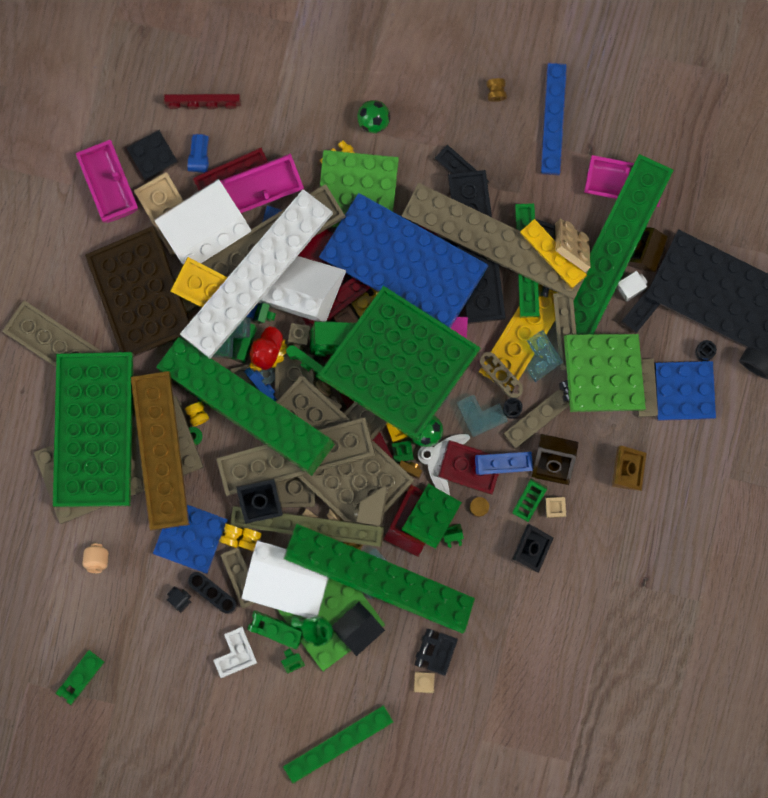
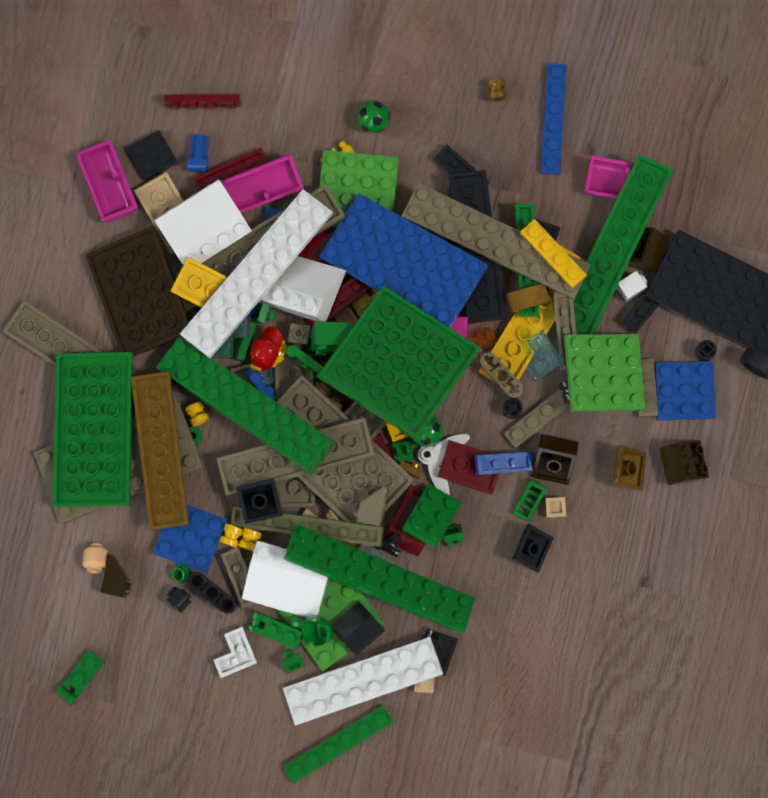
(115, 579): none -> dark brown slope
(181, 573): none -> green plate
(362, 681): none -> white plate
(387, 545): none -> black hose
(478, 420): clear light blue plate -> none
(479, 506): pearl gold tile -> none
(484, 338): none -> clear orange plate
(528, 298): none -> pearl gold slope
(572, 244): tan plate -> none
(684, 462): none -> dark brown slope

